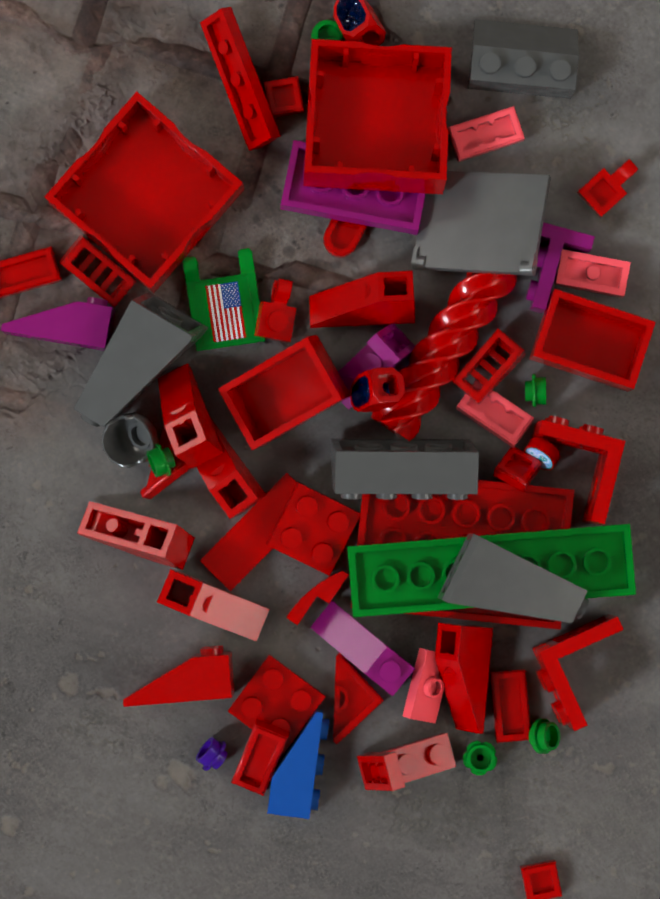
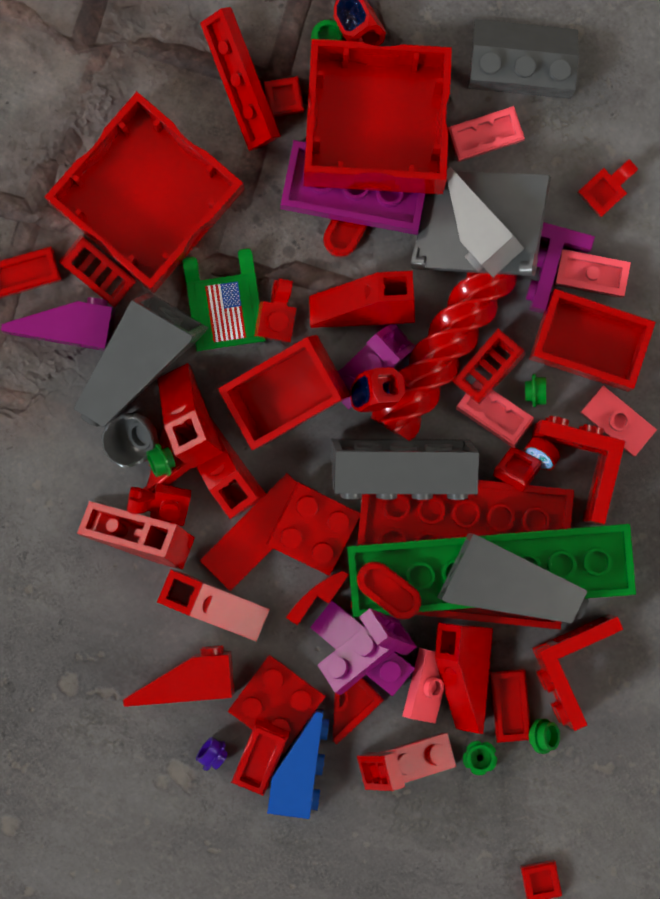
(164, 504): none -> red plate
(365, 650): none -> magenta bracket
(389, 590): none -> red tile
(479, 230): none -> light grey slope
(618, 420): none -> coral plate

